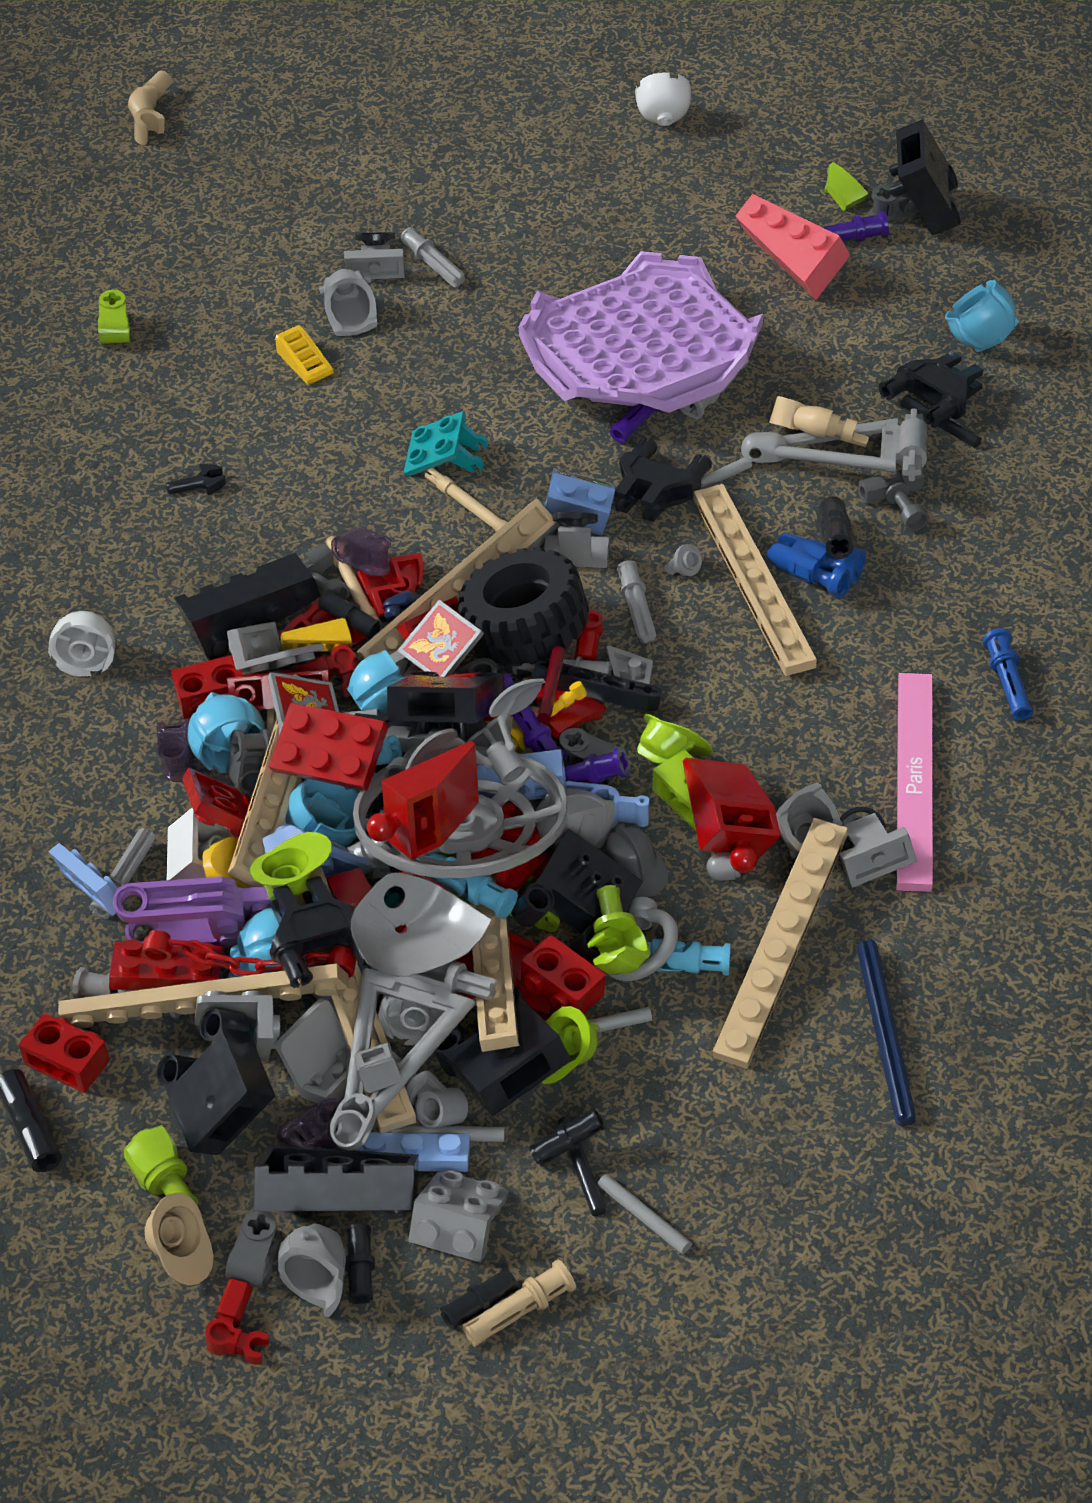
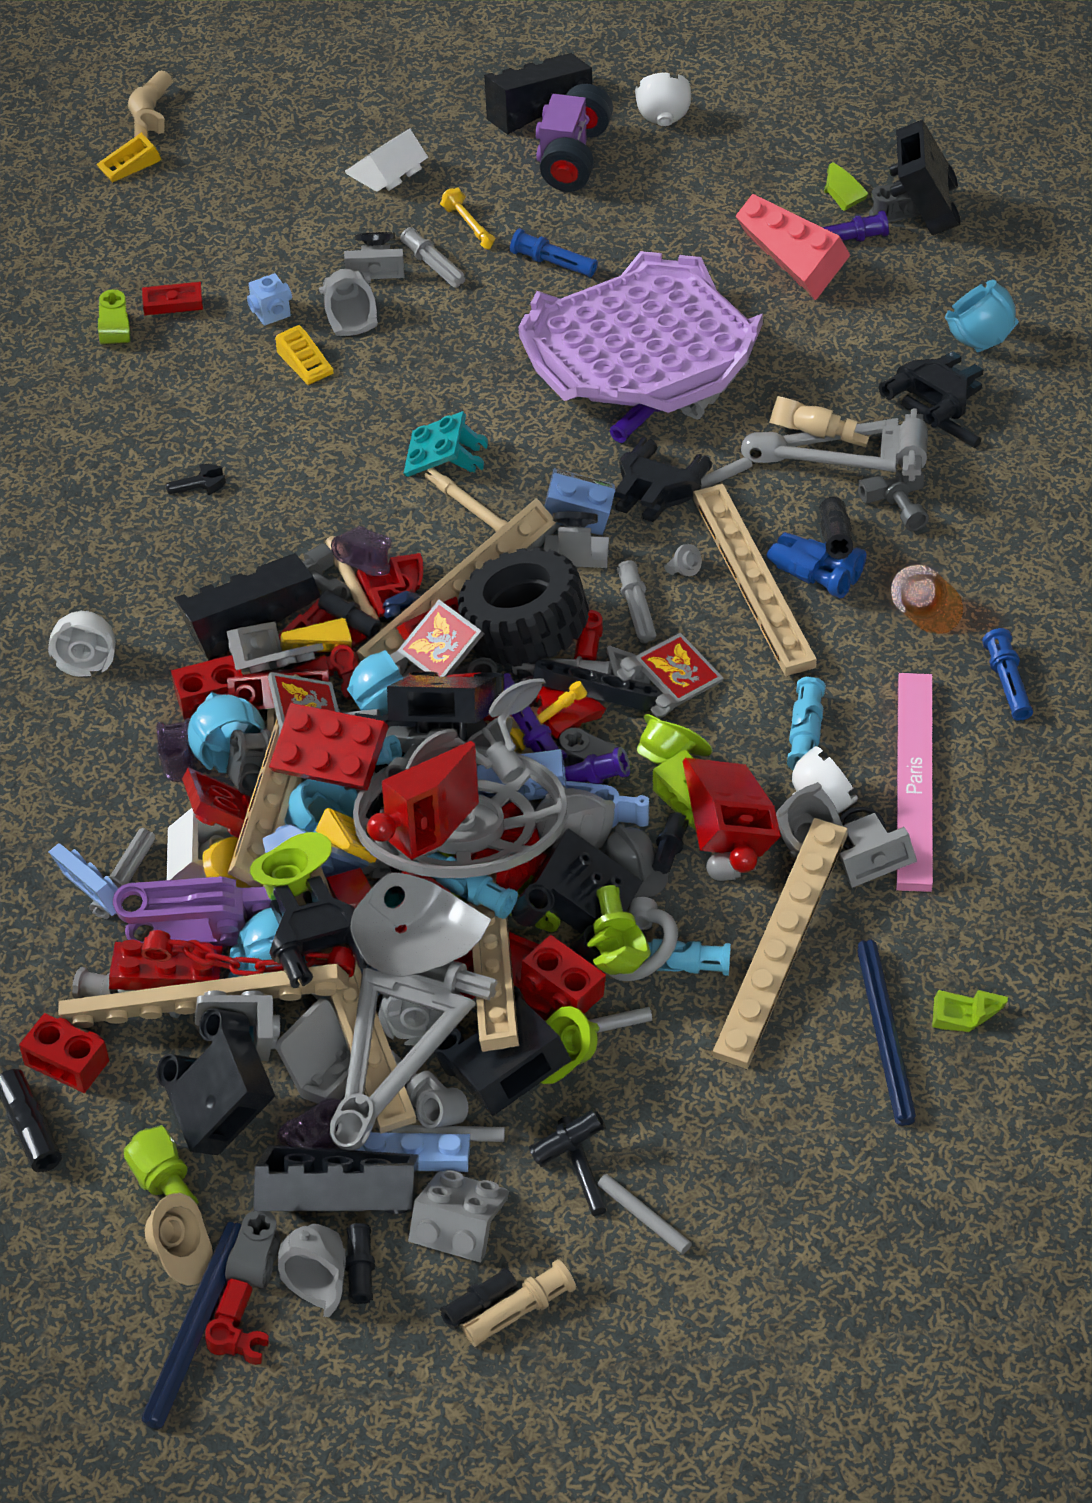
(140, 151): none -> yellow slope
(172, 298): none -> red plate
(190, 1331): none -> dark blue axle
(269, 299): none -> light blue brick
(342, 833): none -> yellow slope
(377, 1067): light grey slope -> none
(389, 162): none -> white slope
(452, 200): none -> yellow piece
(520, 95): none -> black wedge
(541, 250): none -> blue pin
(551, 684): dark red bar -> none
(563, 134): none -> brick
(670, 842): none -> black axle
(675, 669): none -> flag
(806, 718): none -> medium azure piece
(813, 769): none -> white cylinder
(927, 599): none -> clear orange piece
(963, 1012): none -> lime slope

